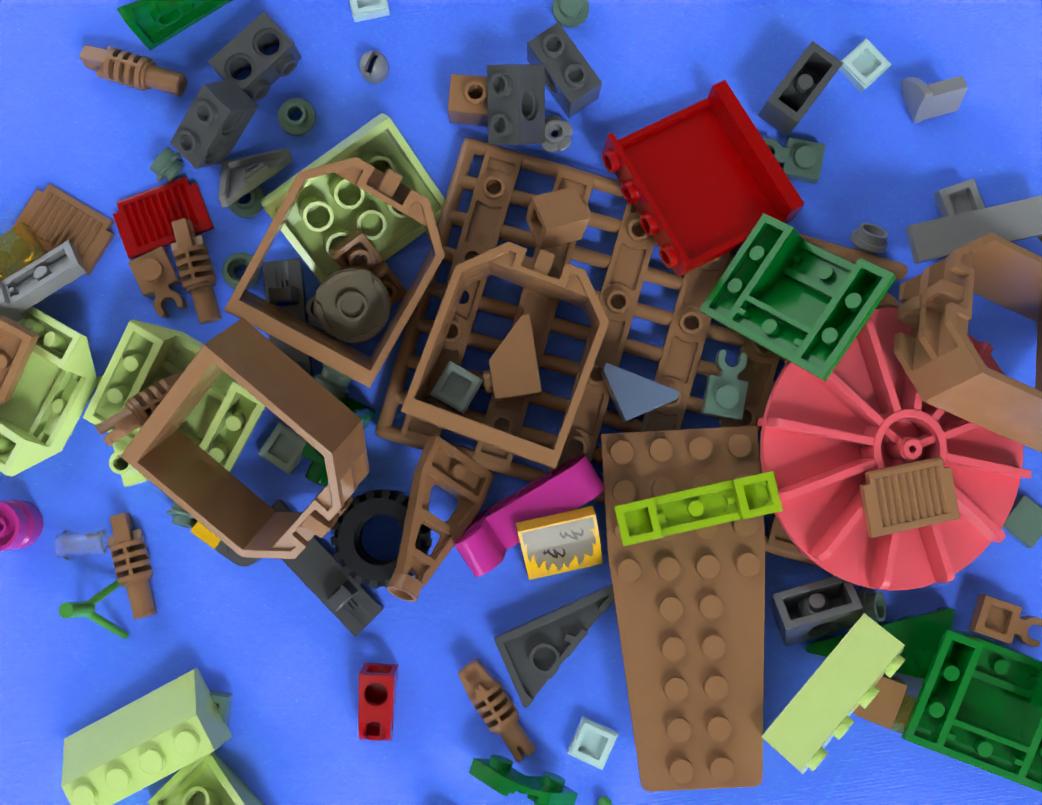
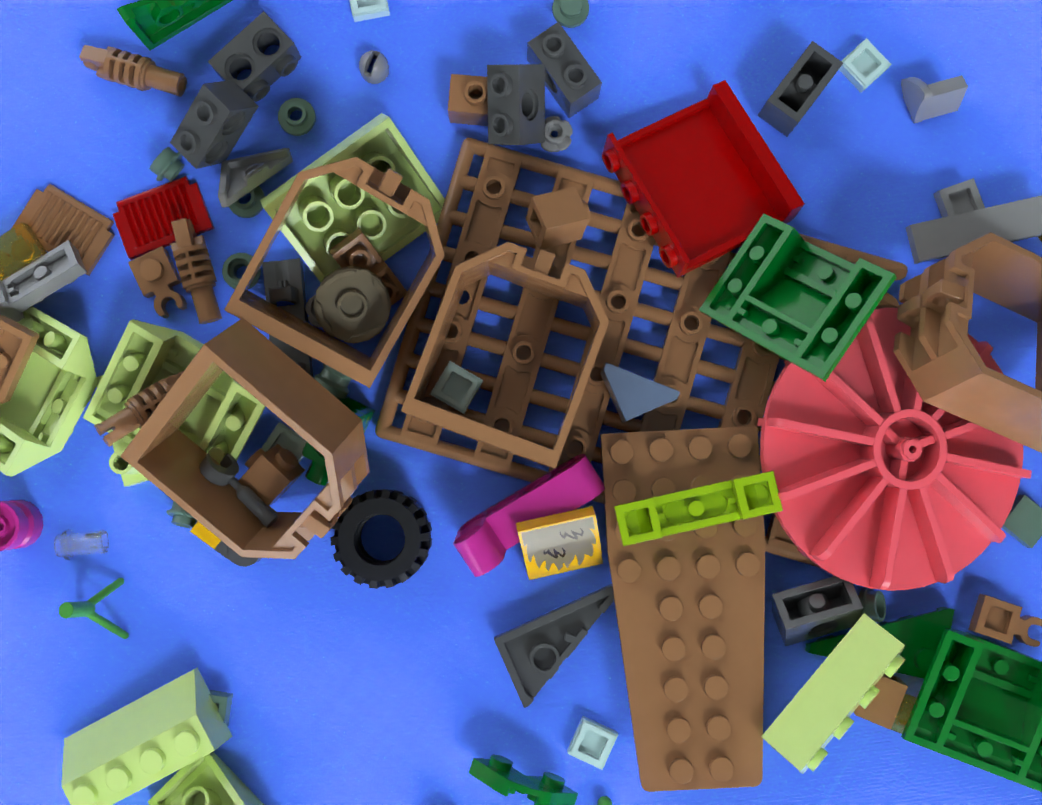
(132, 564): medium nougat hinge -> none
(225, 475): none -> dark grey piece
(271, 473): none -> medium nougat brick
(322, 575): dark grey hinge -> none
(377, 701): red leg -> none
(460, 477): medium nougat plate -> none
(495, 708): medium nougat hinge -> none
(514, 365): medium nougat slope -> none
(725, 393): sand green plate -> none
(799, 158): sand green plate -> none
(869, 238): light grey plate -> none
(908, 497): medium nougat window -> none

